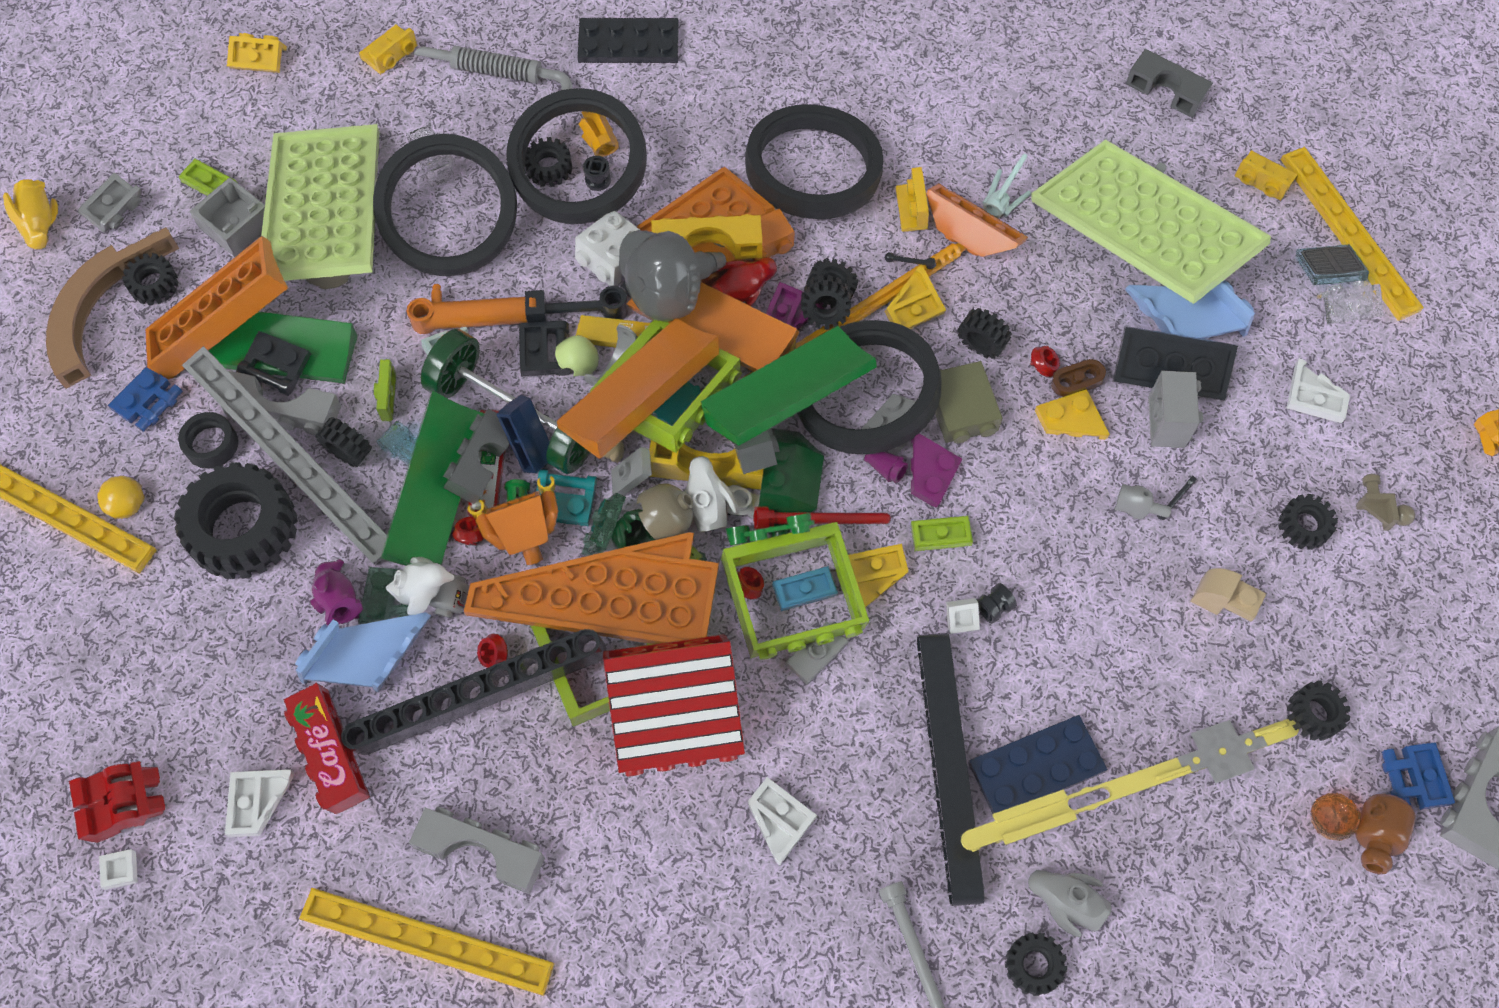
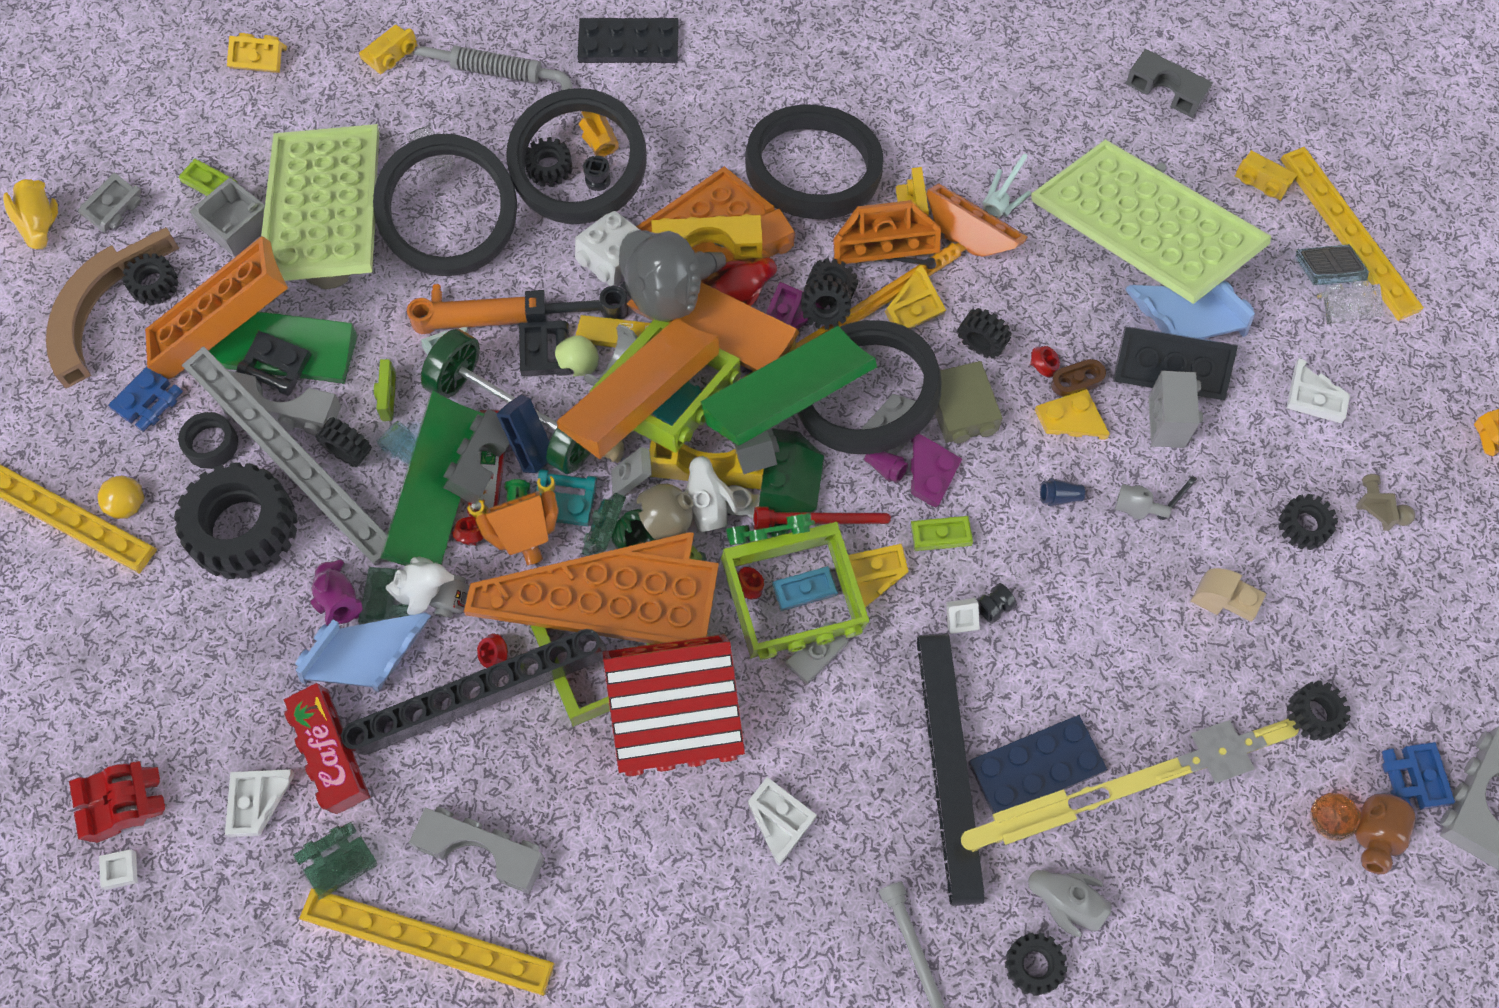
(338, 867): none -> clear green plate
(886, 233): none -> orange wedge
(1060, 492): none -> dark blue cone

